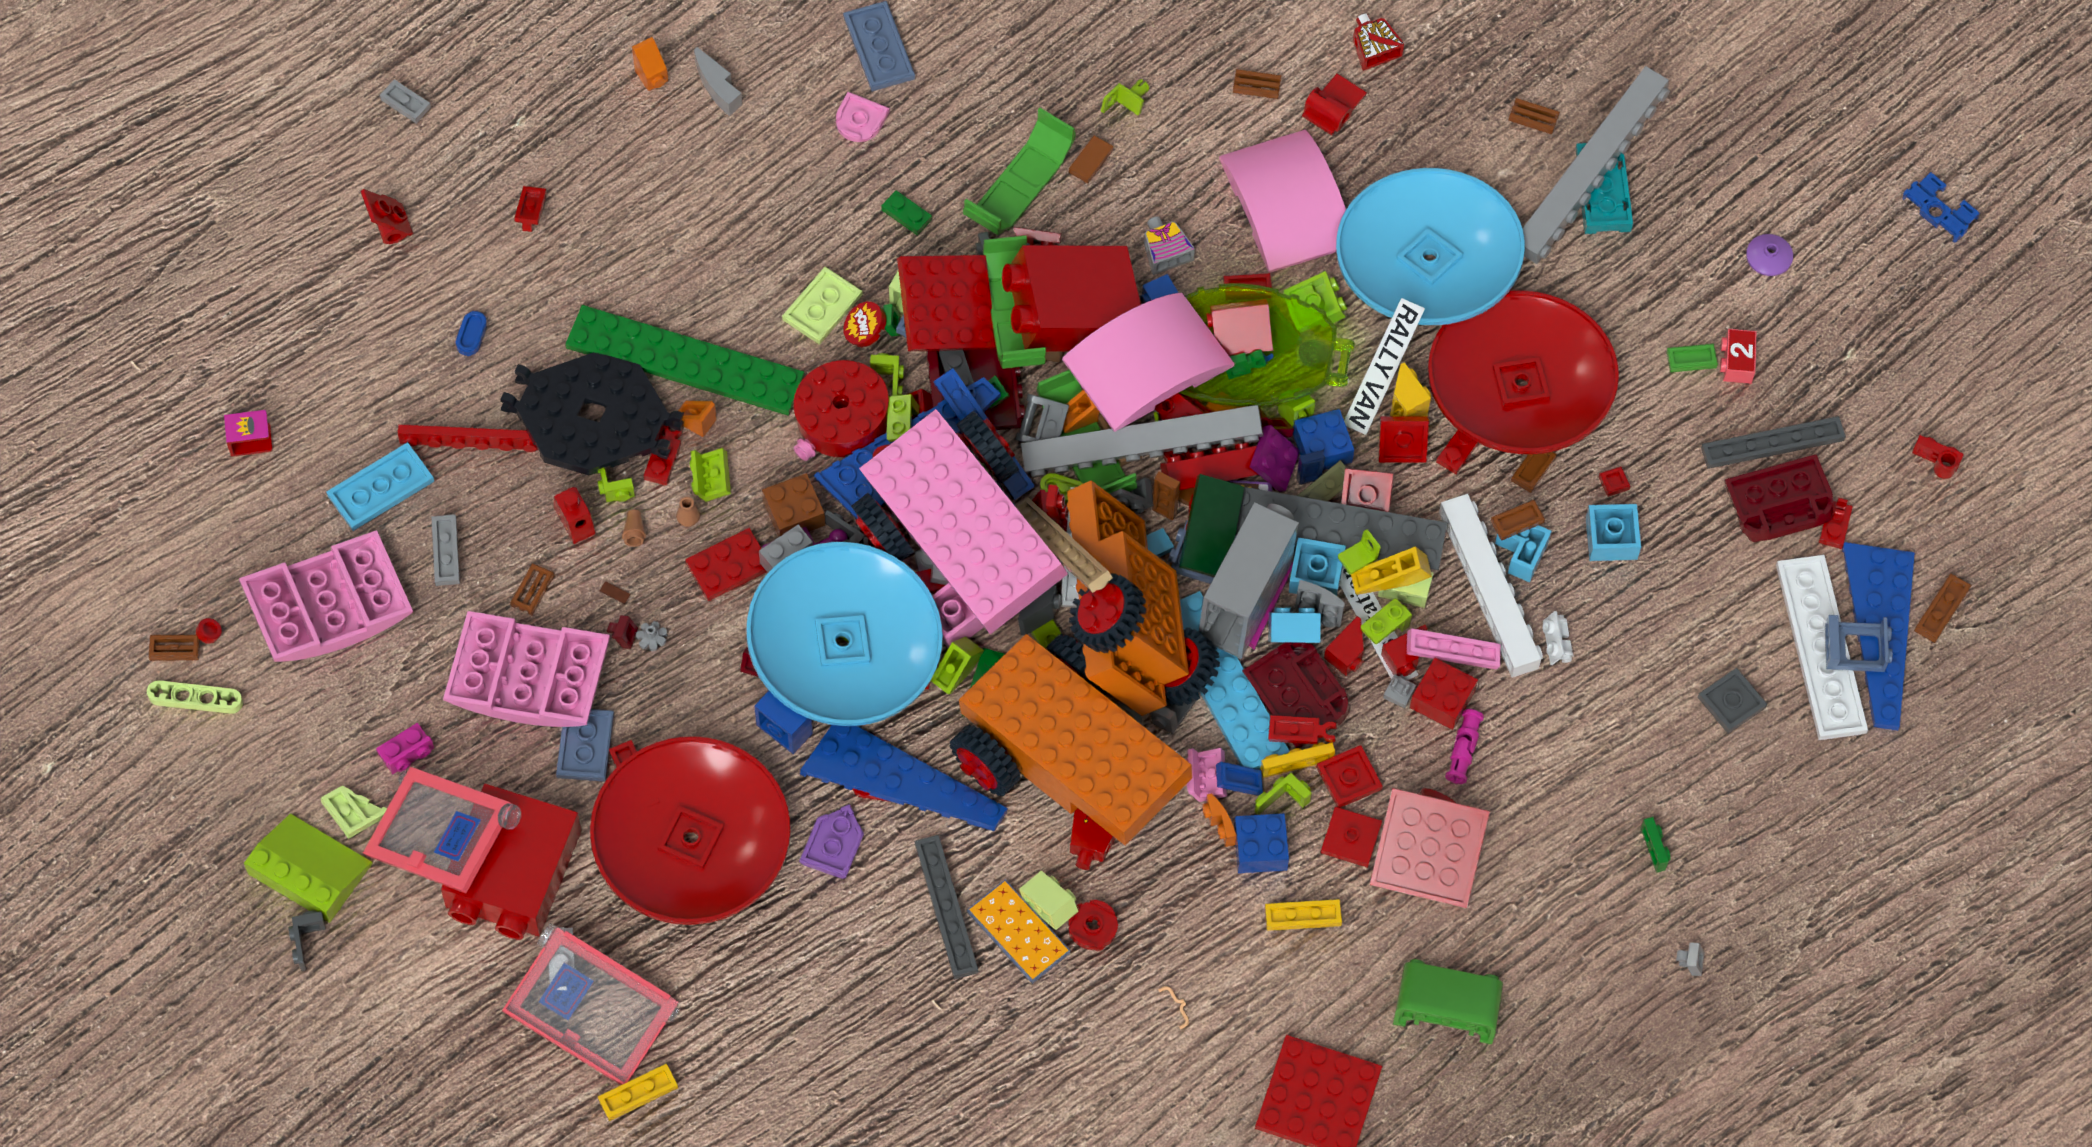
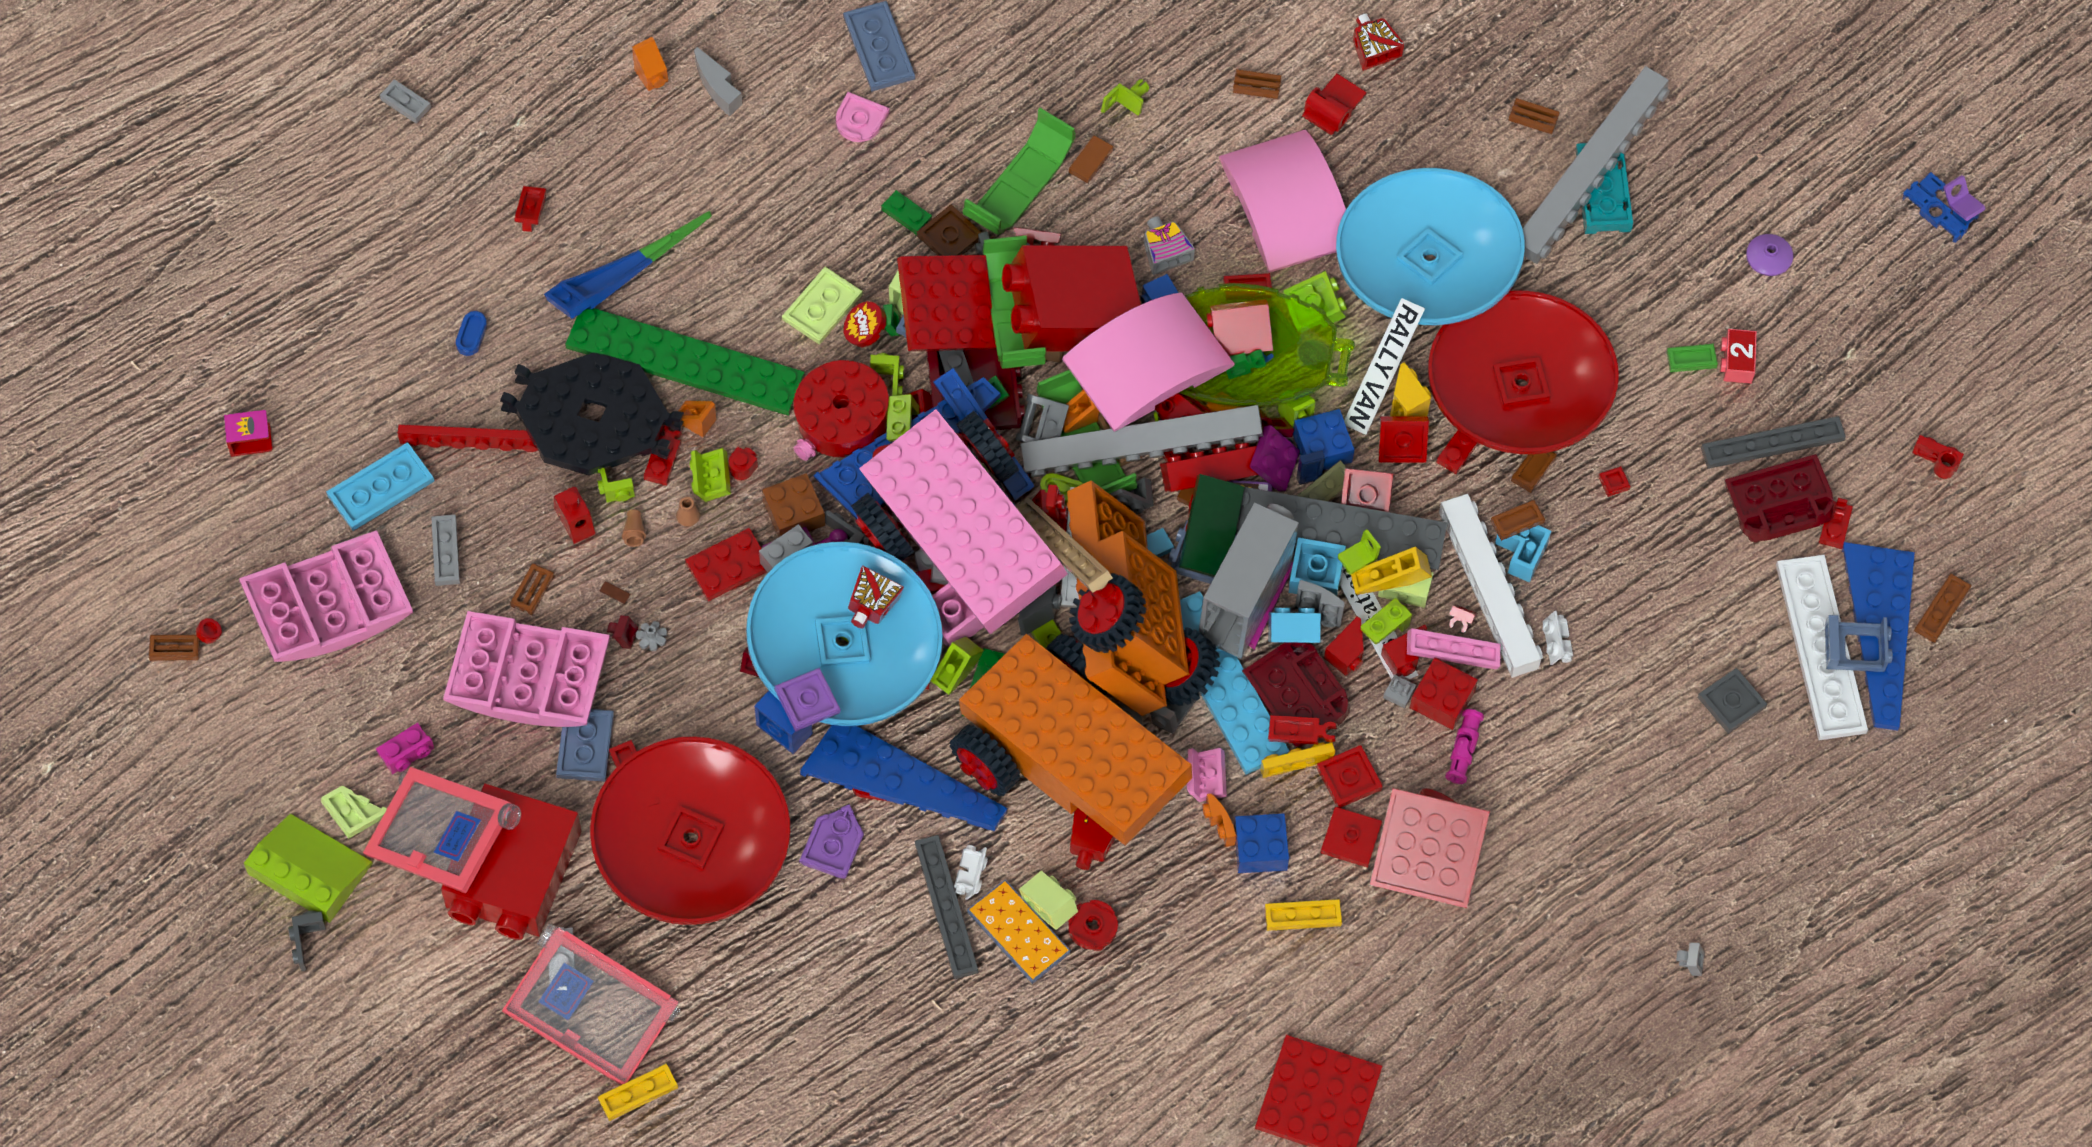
(193, 701): yellowish green beam -> none
(388, 216): red piece -> none
(593, 287): none -> blue plate
(742, 463): none -> red plate
(807, 699): none -> medium lavender tile
(873, 597): none -> torso
(949, 233): none -> reddish brown plate
(970, 880): none -> white hinge
(1165, 495): dark orange tile -> none
(1178, 1001): light nougat piece -> none
(1239, 778): blue tile -> none
(1296, 789): lime bracket -> none
(1449, 999): bright green windscreen -> none
(1462, 614): none -> tile
(1613, 532): medium azure brick -> none
(1652, 835): green plate -> none
(1963, 202): none -> medium lavender bracket

